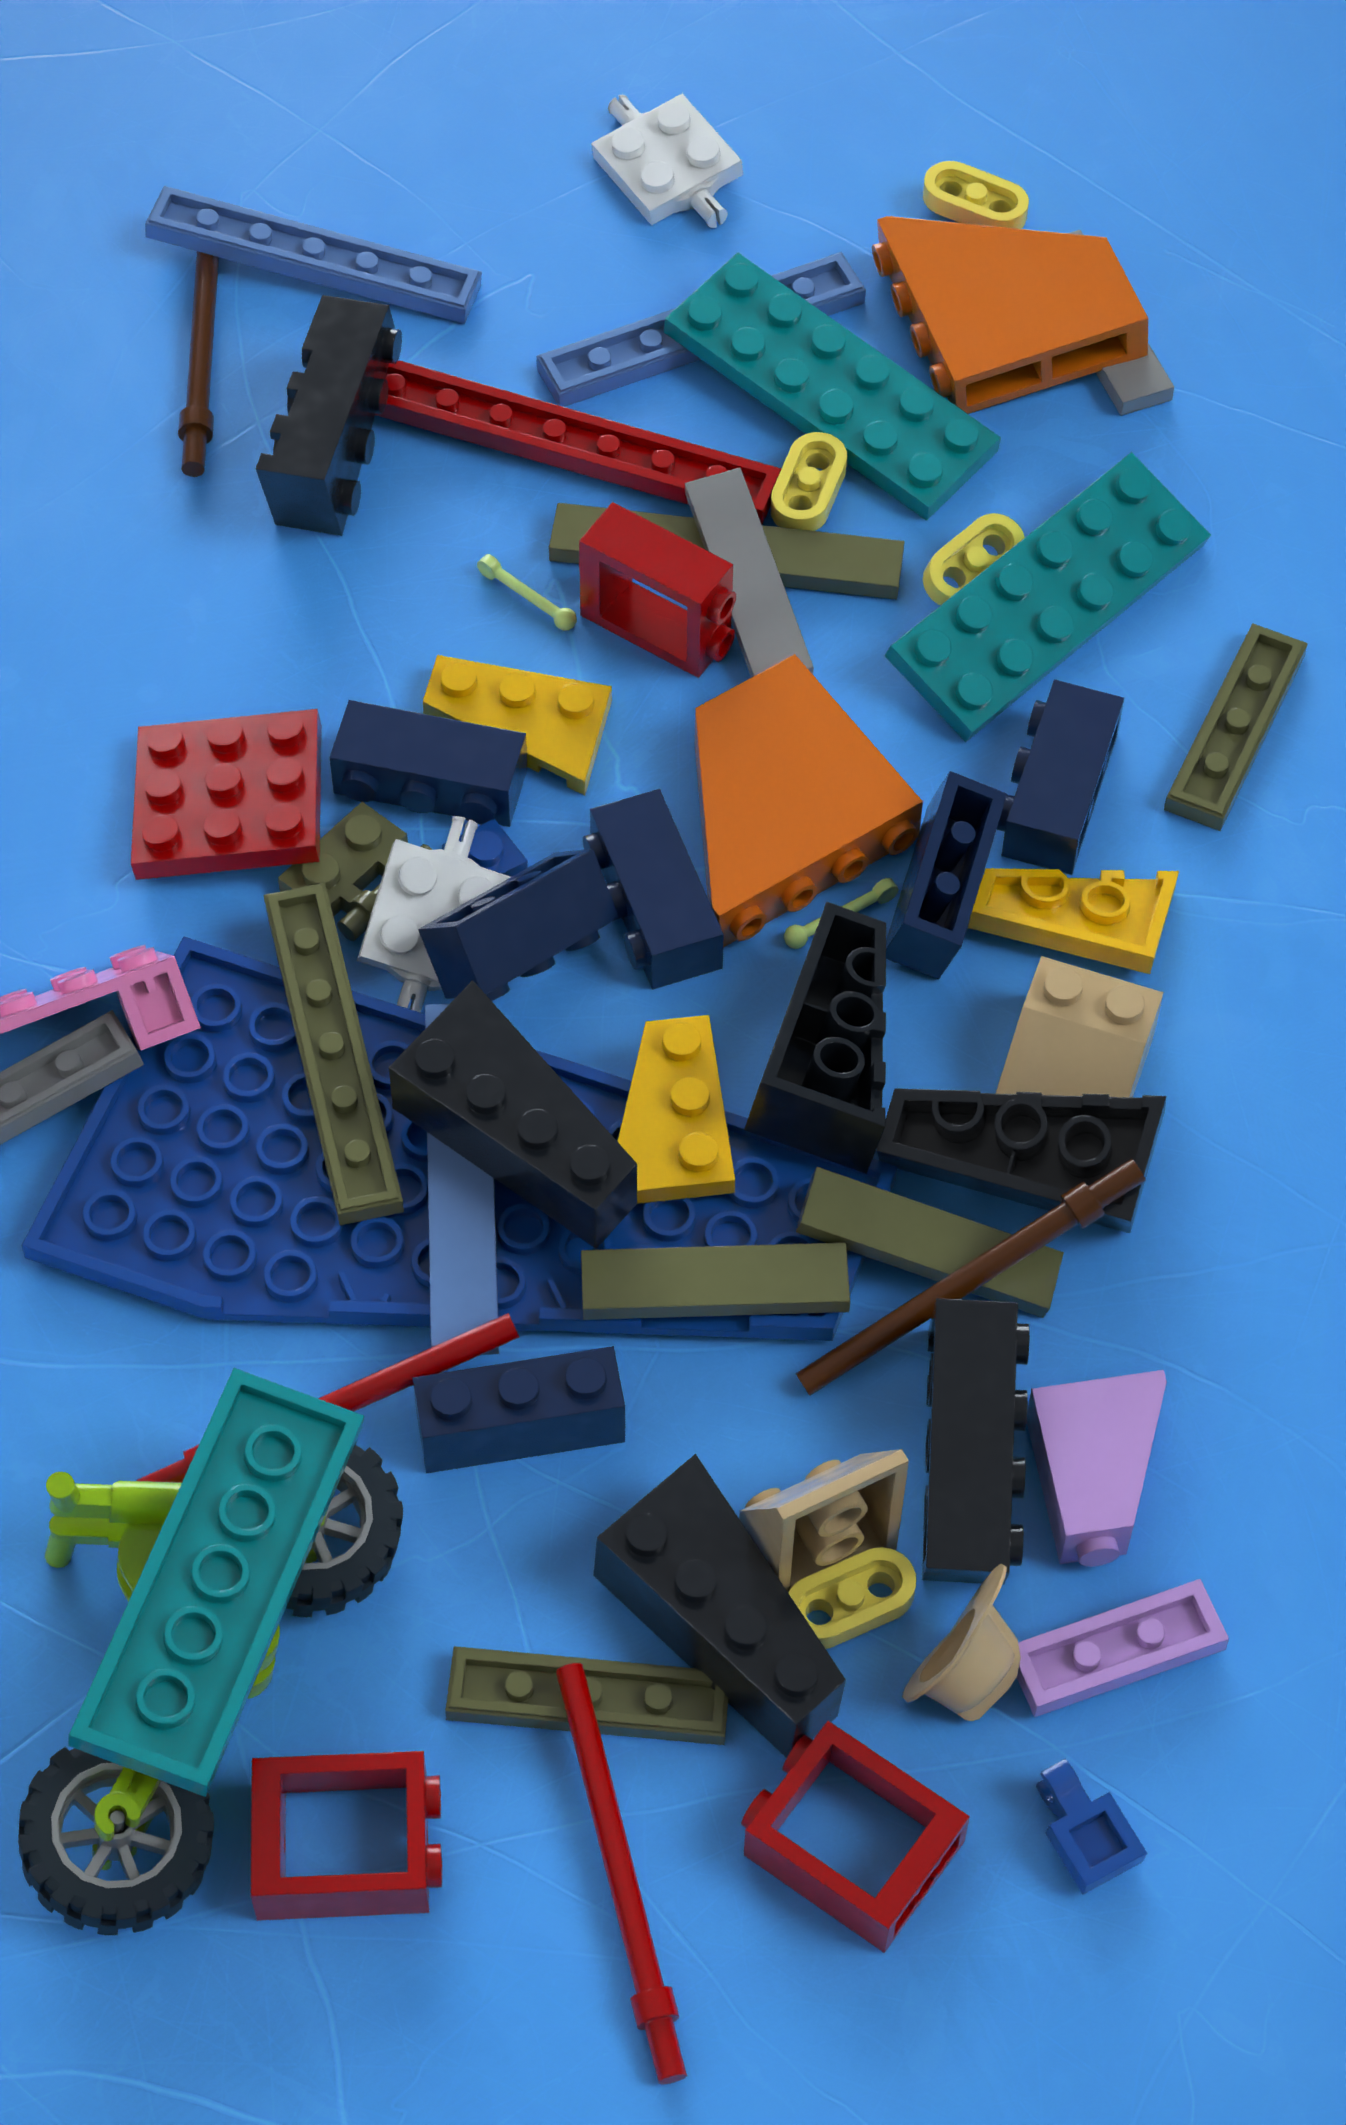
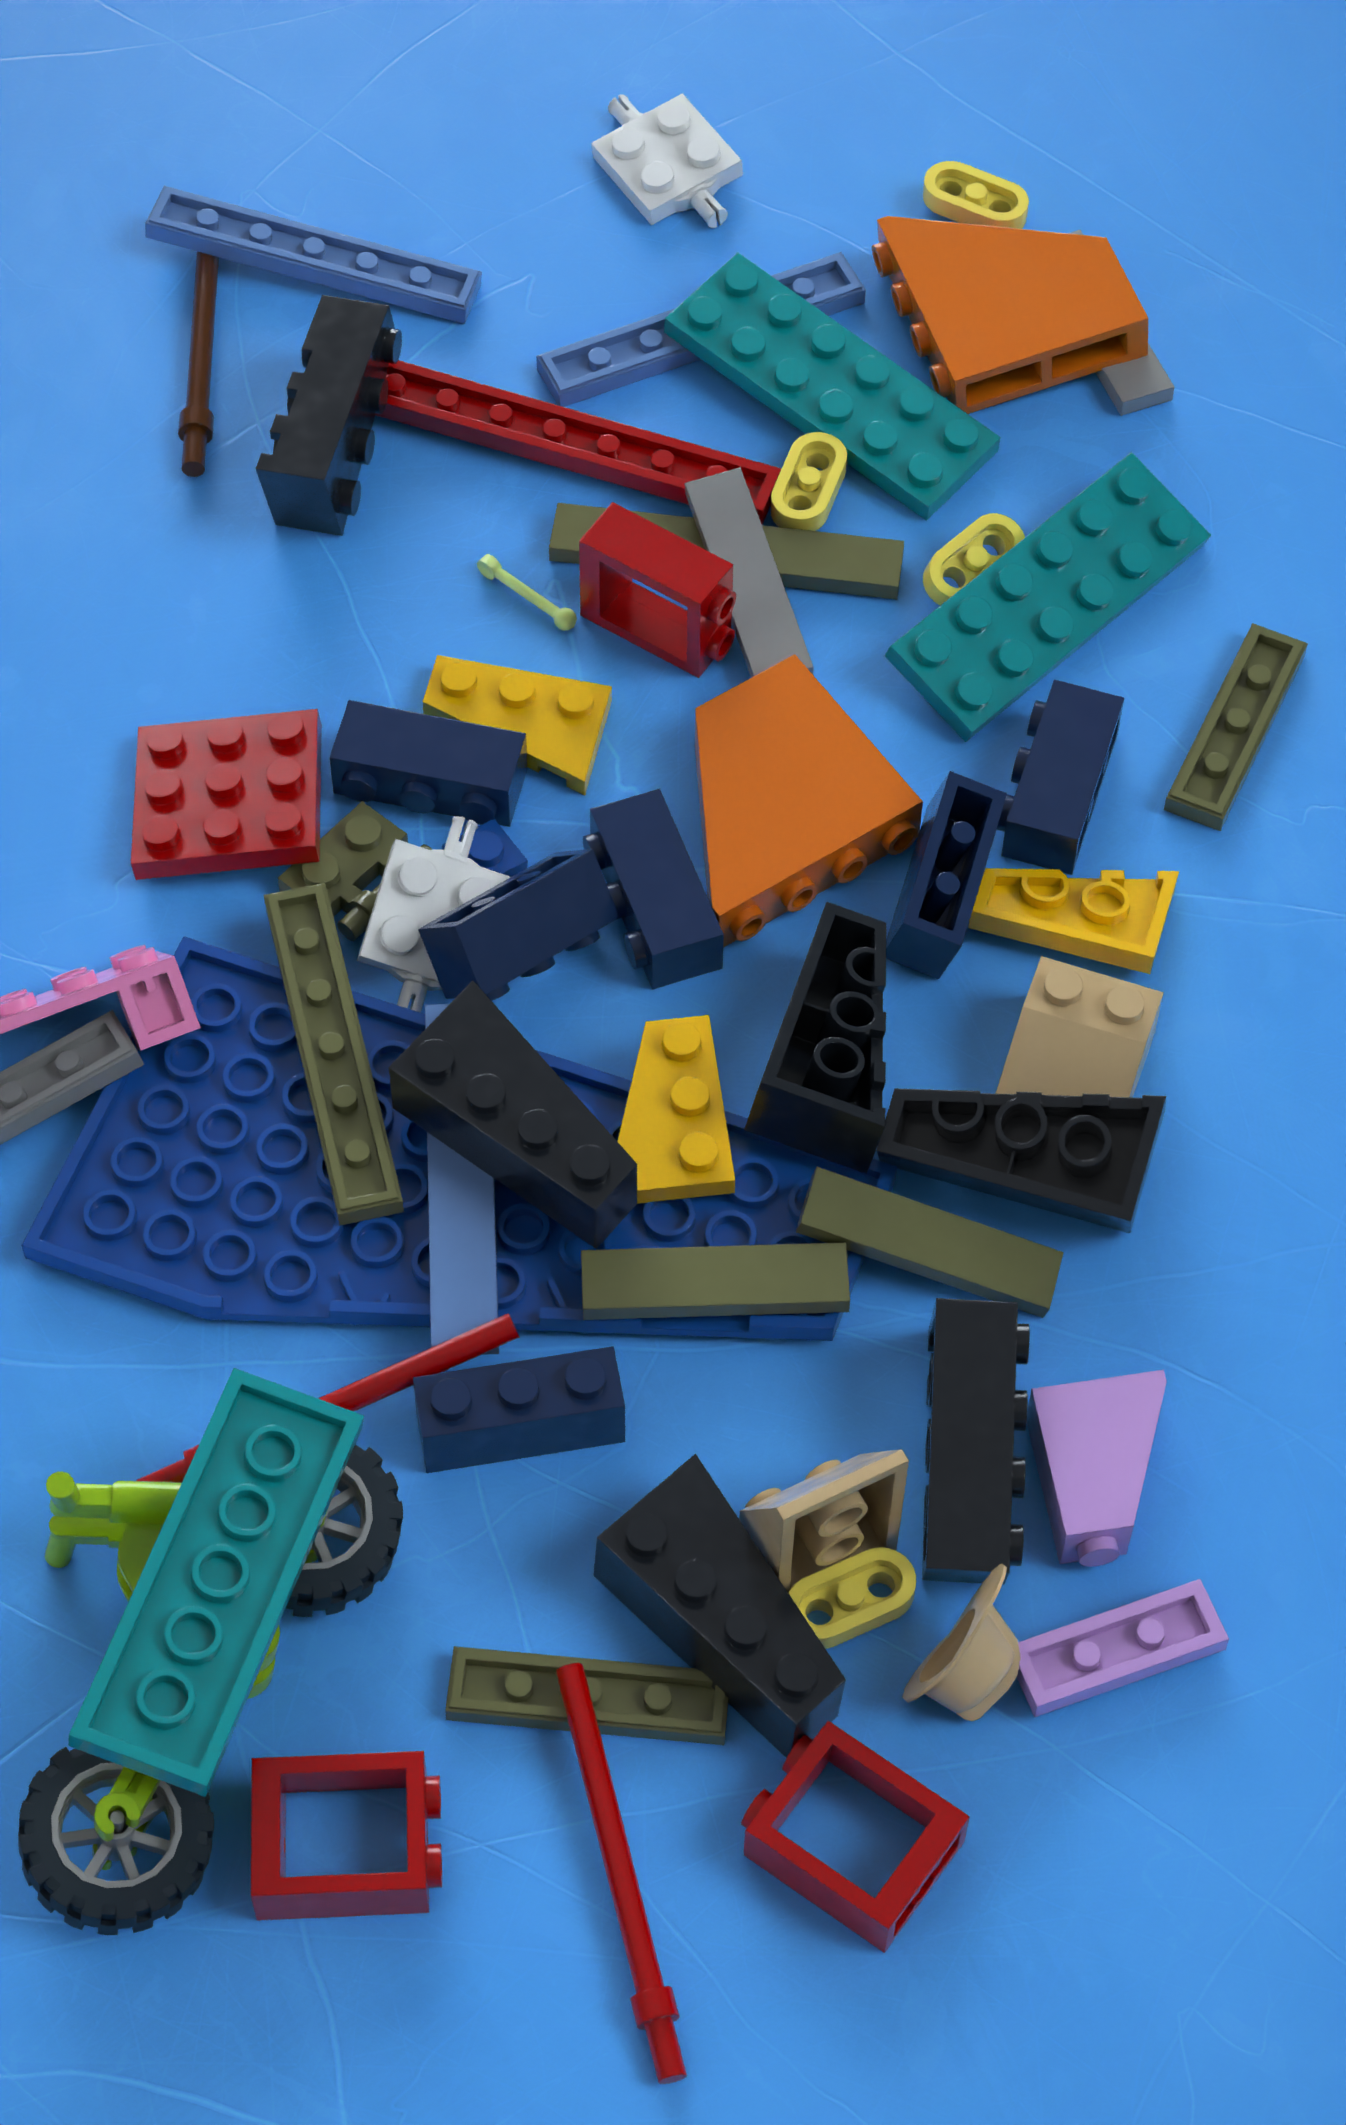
(882, 892): yellowish green hinge -> none
(1079, 1207): reddish brown bar -> none
(1089, 1835): blue plate -> none

